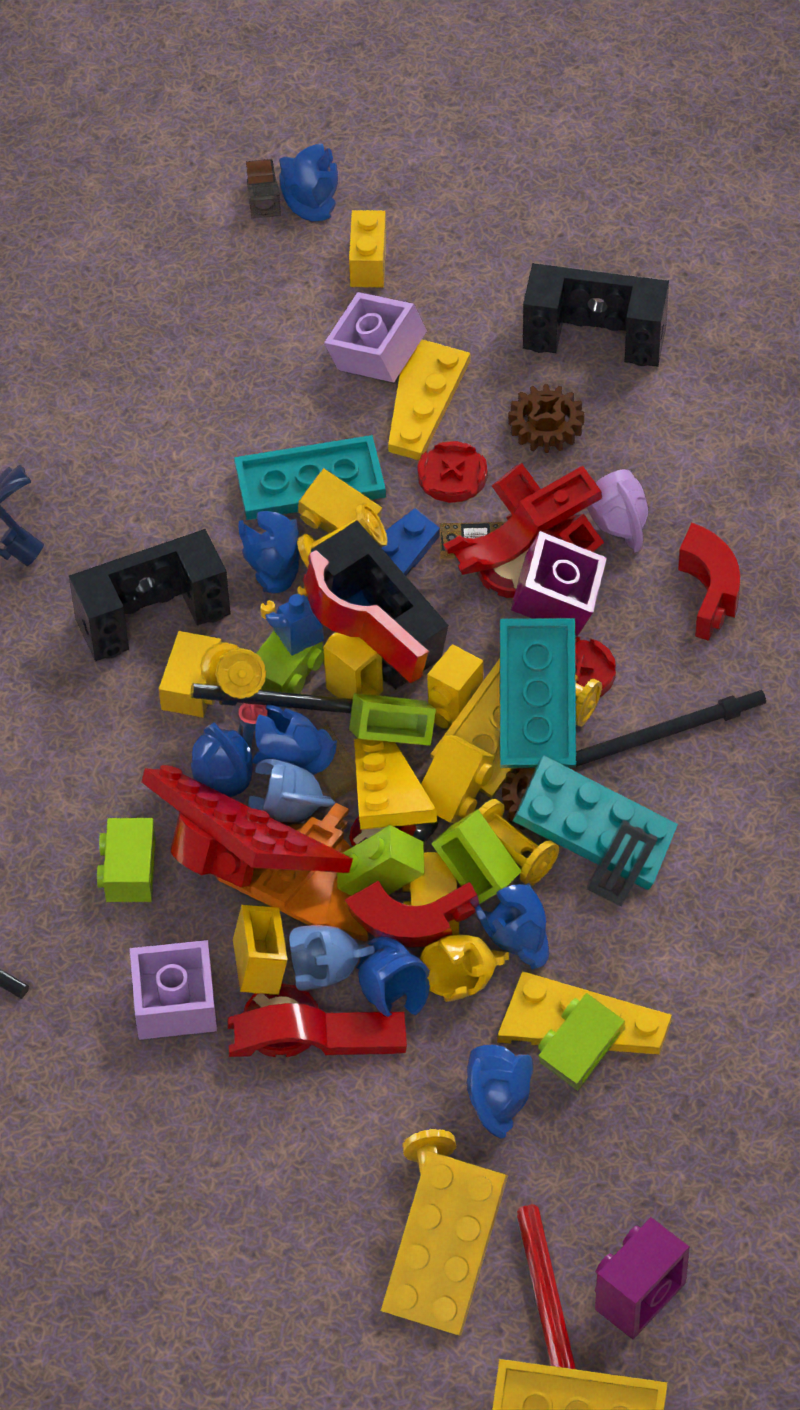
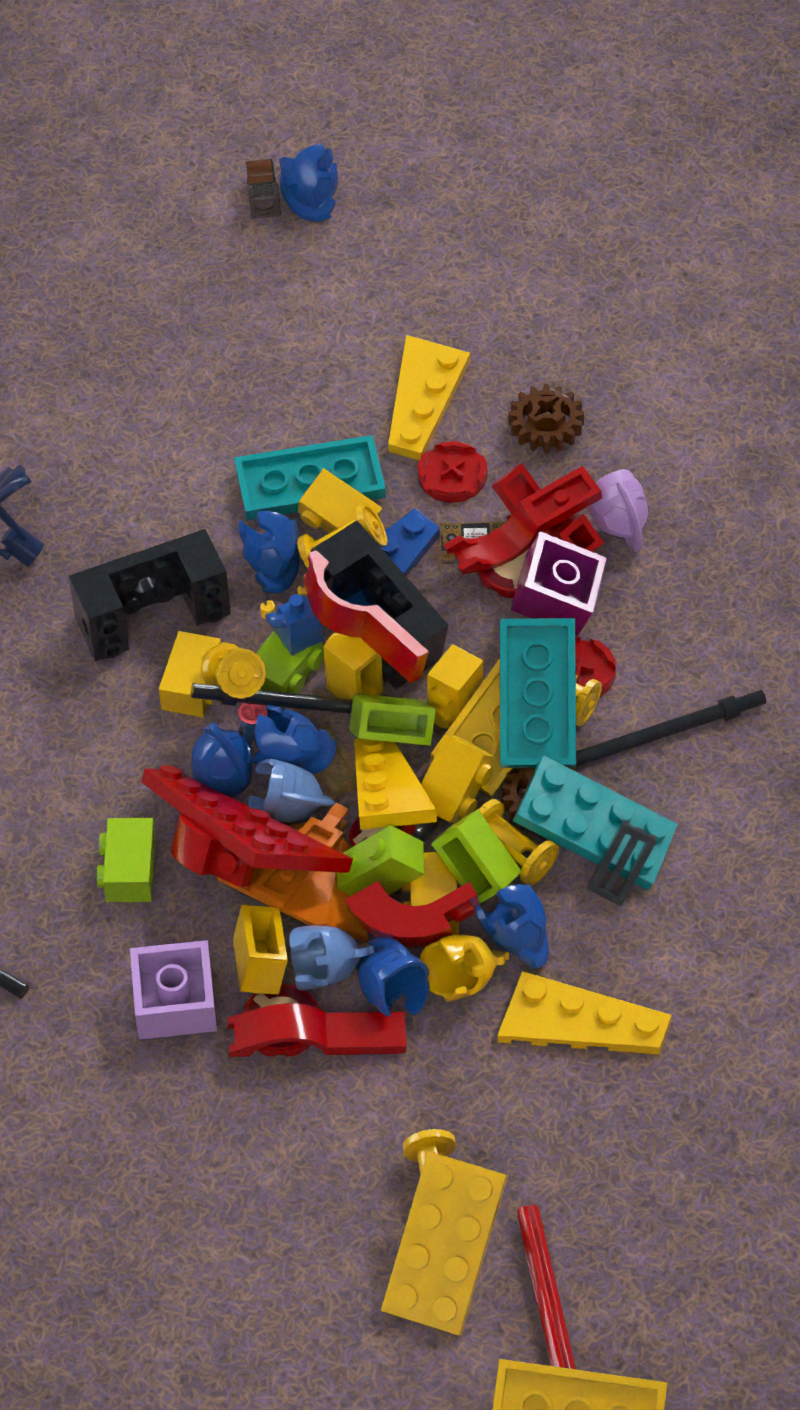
(367, 248): yellow piece -> none
(375, 337): lavender brick -> none
(498, 1086): blue helmet -> none
(567, 294): black plate -> none
(580, 1041): lime piece -> none
(641, 1277): magenta brick -> none
(715, 565): red arch -> none

